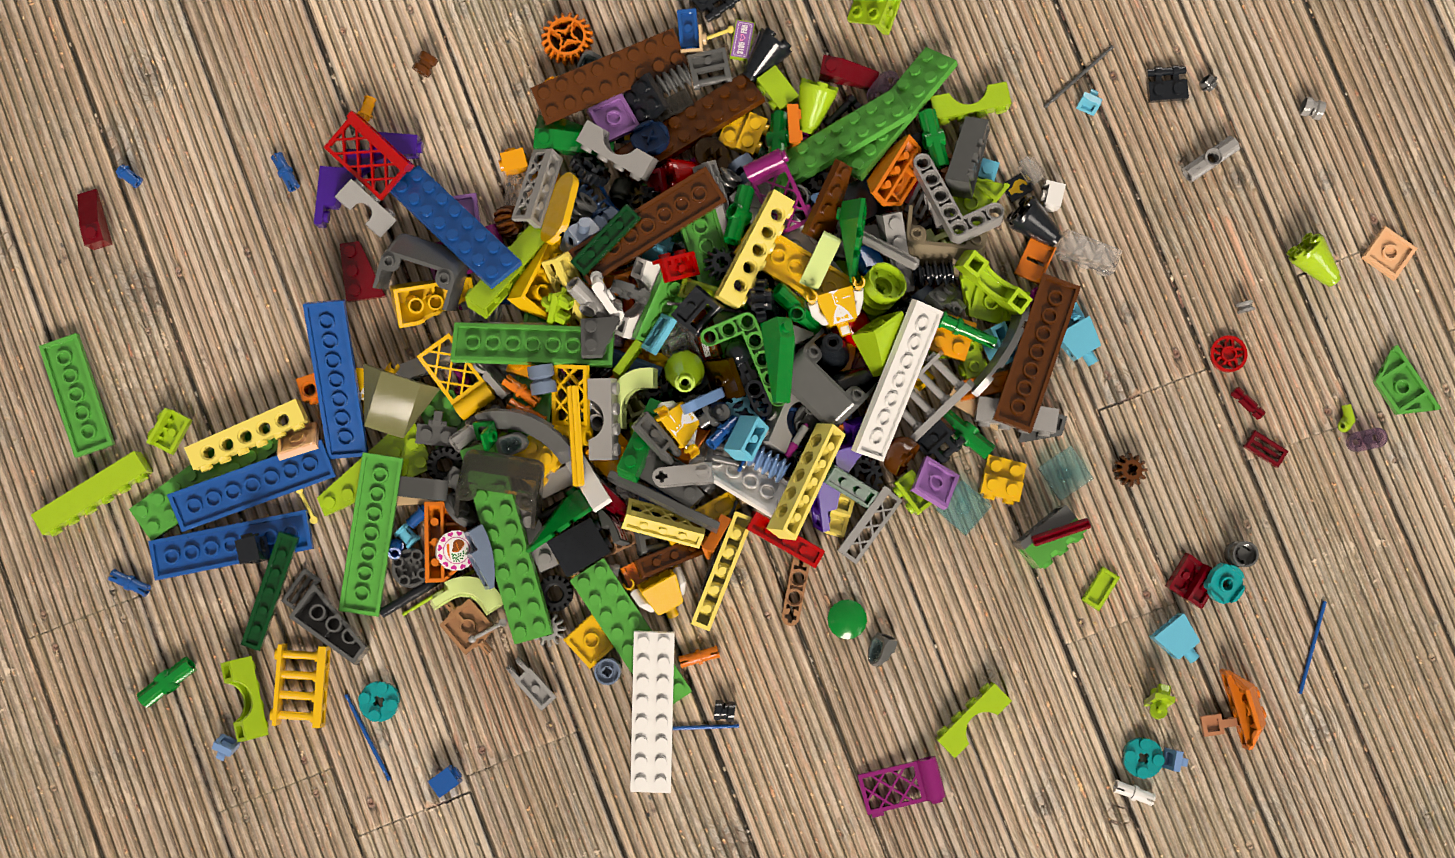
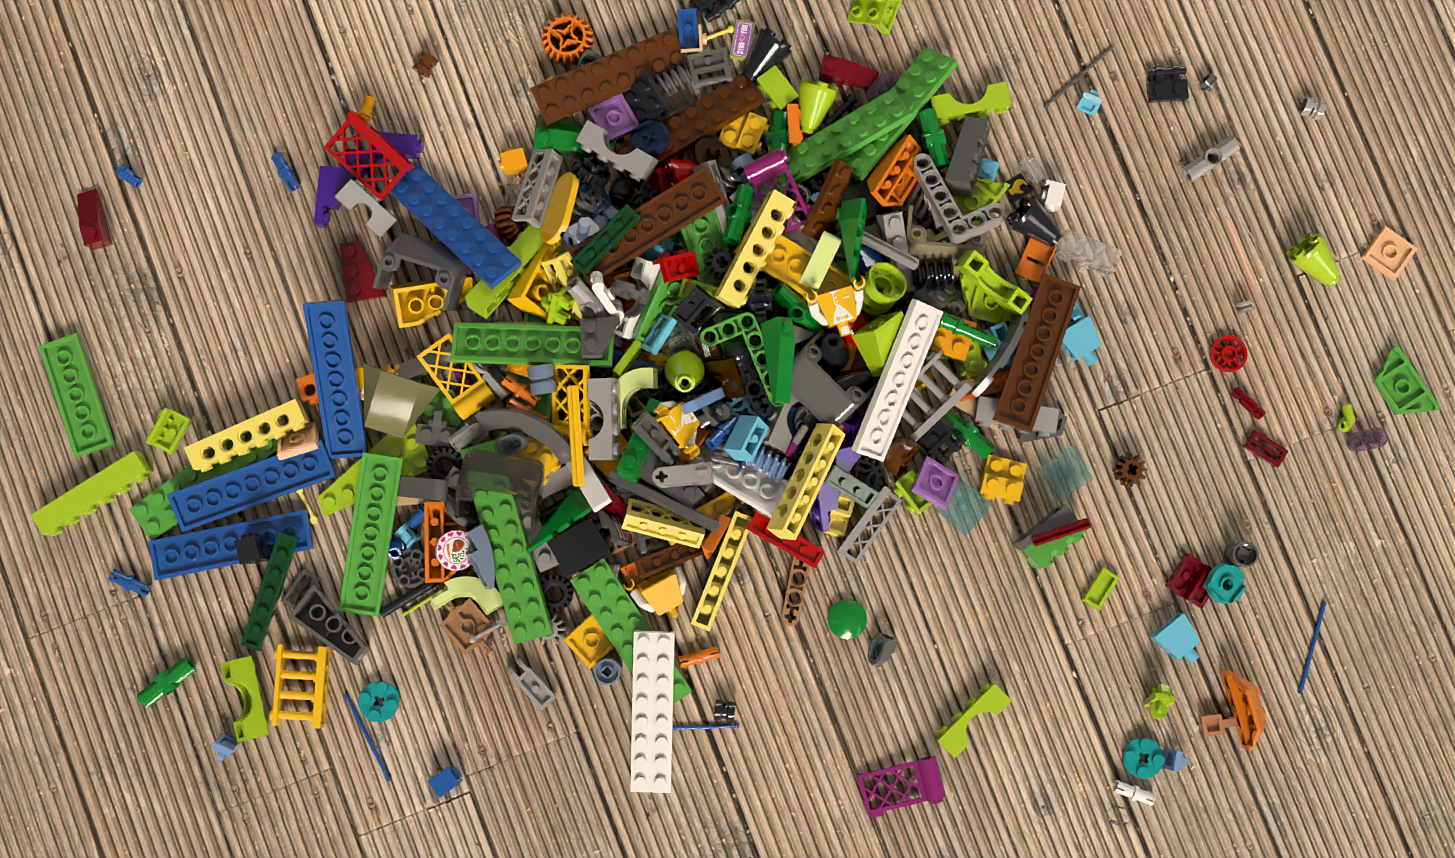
(488, 435): green bracket -> none

